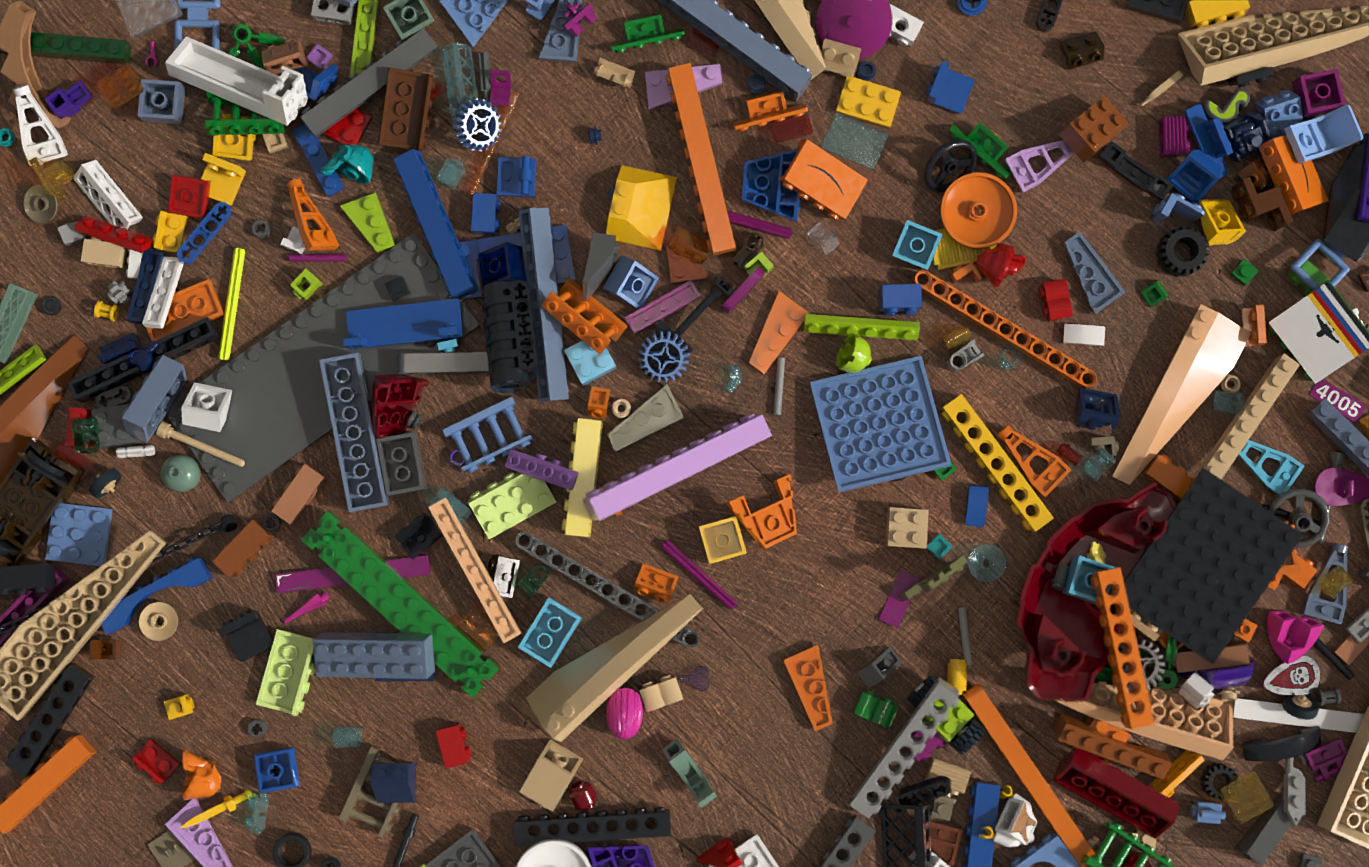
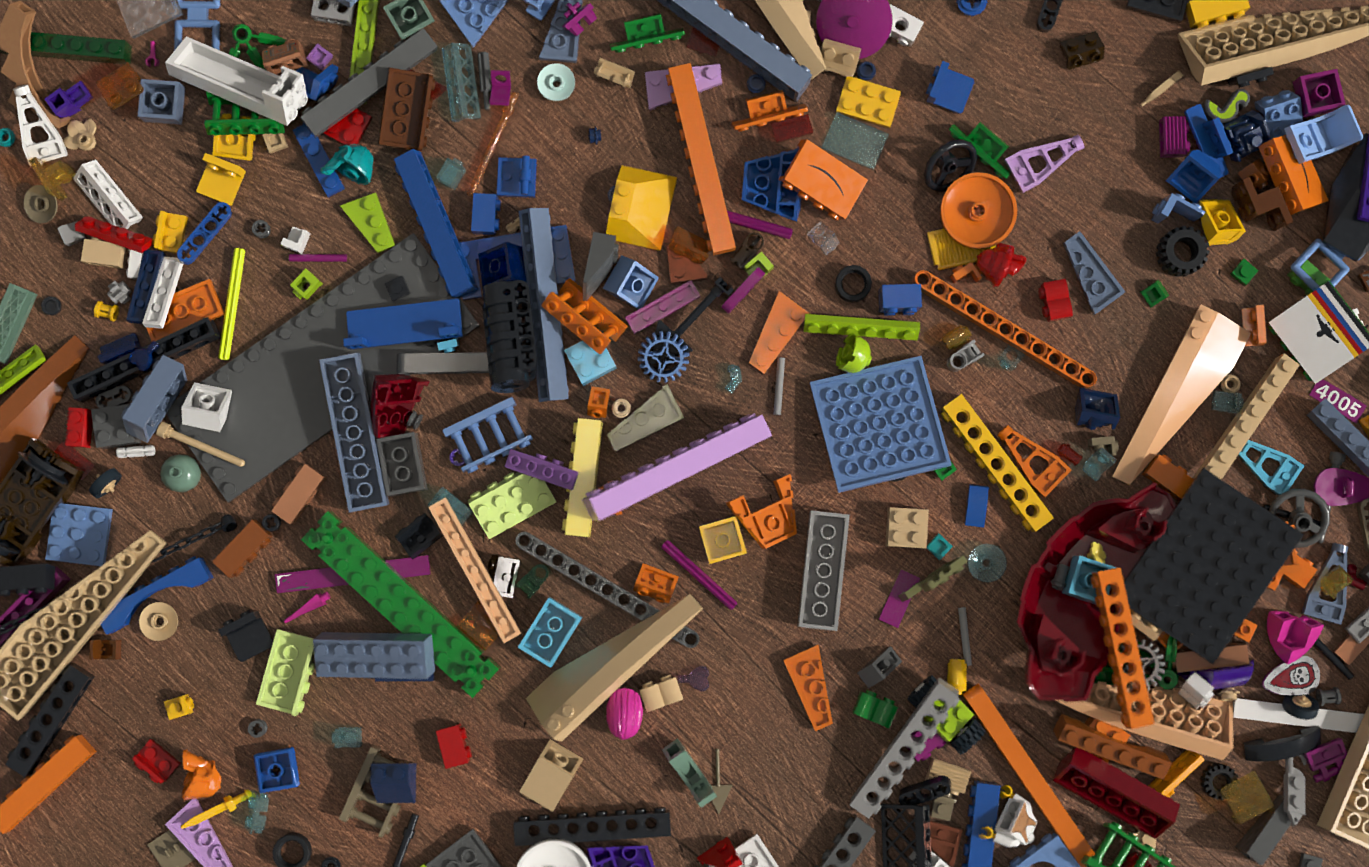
(79, 133): none -> tan plate
(86, 434): clear green piece -> none
(189, 196): red tile -> none
(313, 239): orange plate -> none
(488, 118): medium blue gear -> none
(554, 73): none -> light aqua dish
(583, 795): dark red head -> none
(720, 790): none -> dark tan piece
(823, 570): none -> light grey brick
(867, 283): none -> black tyre
(917, 245): medium azure brick -> none
(1084, 334): white slope -> none
(1093, 129): dark orange brick -> none
(1134, 172): black slope -> none
(1207, 812): medium blue brick -> none
(1358, 583): none -> dark red arm

